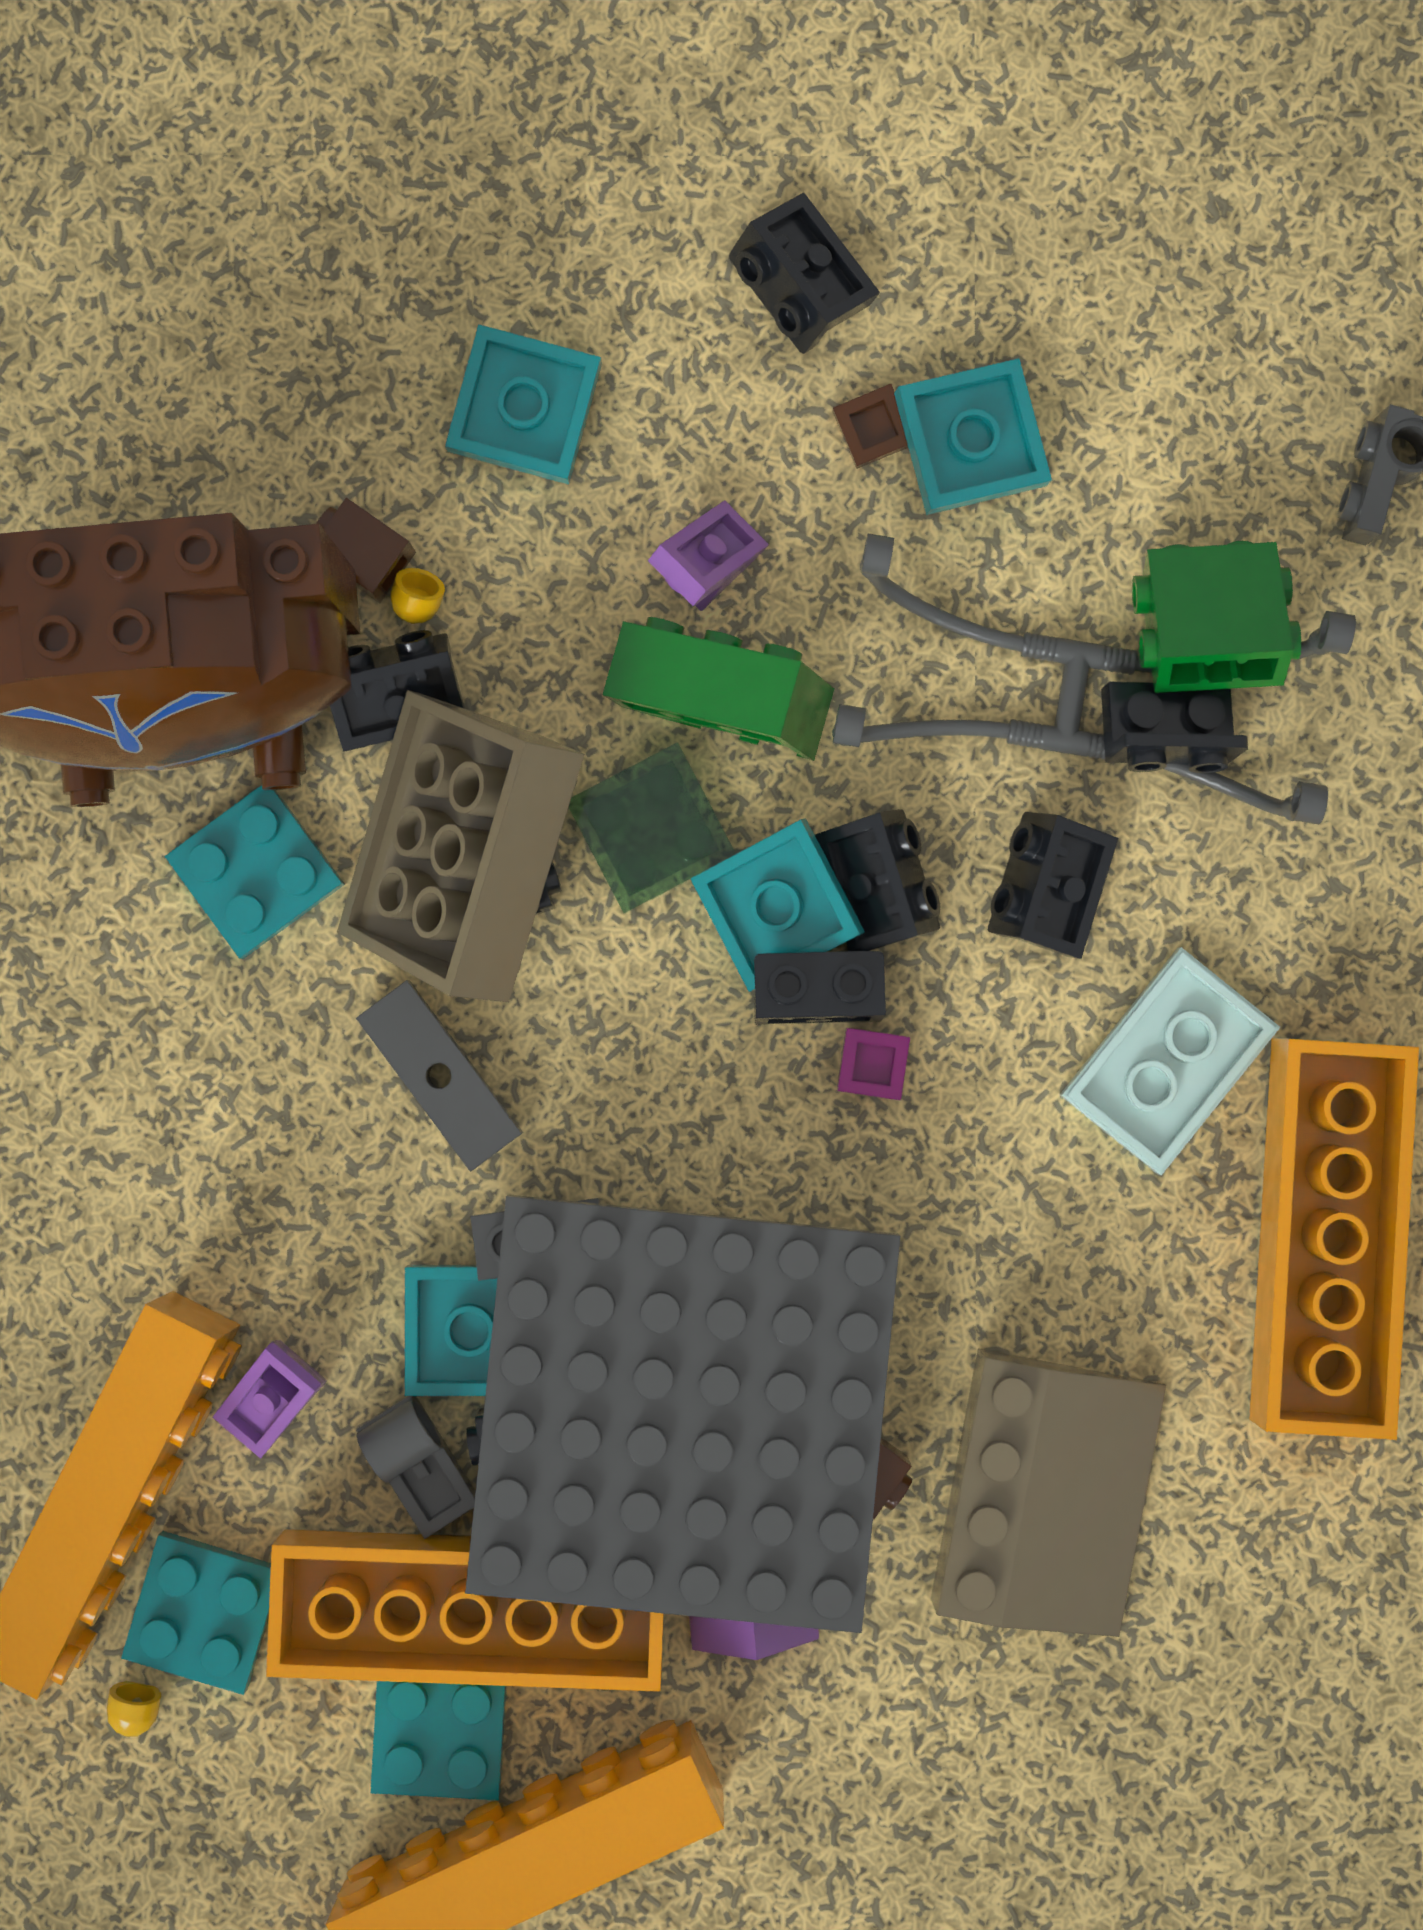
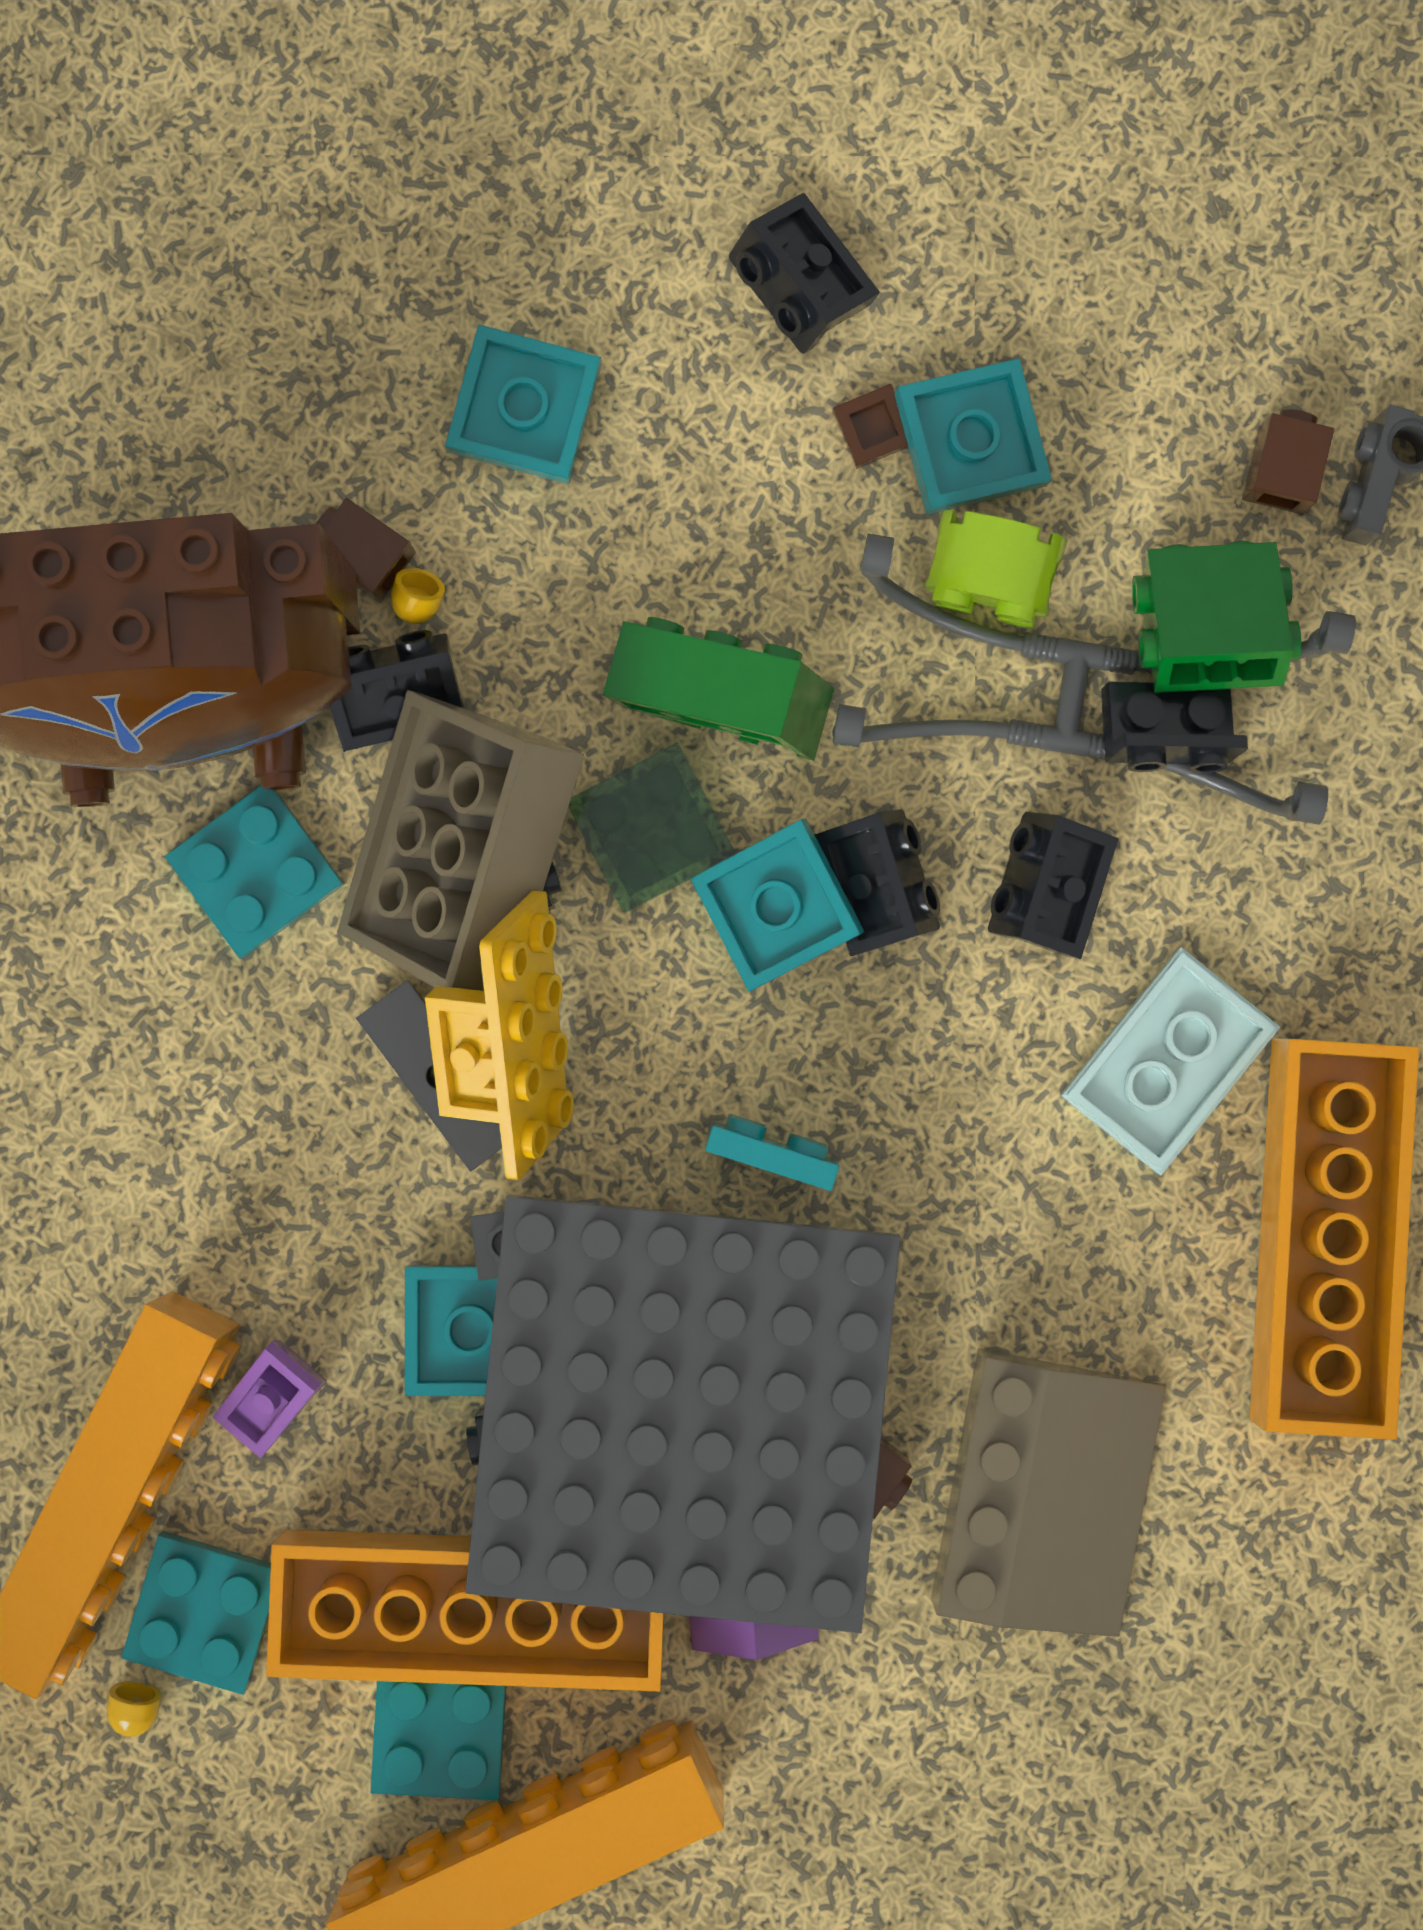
(418, 1464): dark grey plate -> none
(503, 1047): none -> yellow bracket
(708, 554): medium lavender slope -> none
(798, 1159): none -> teal plate
(819, 987): black bracket -> none
(873, 1064): magenta plate -> none
(994, 566): none -> lime brick
(1288, 461): none -> reddish brown brick

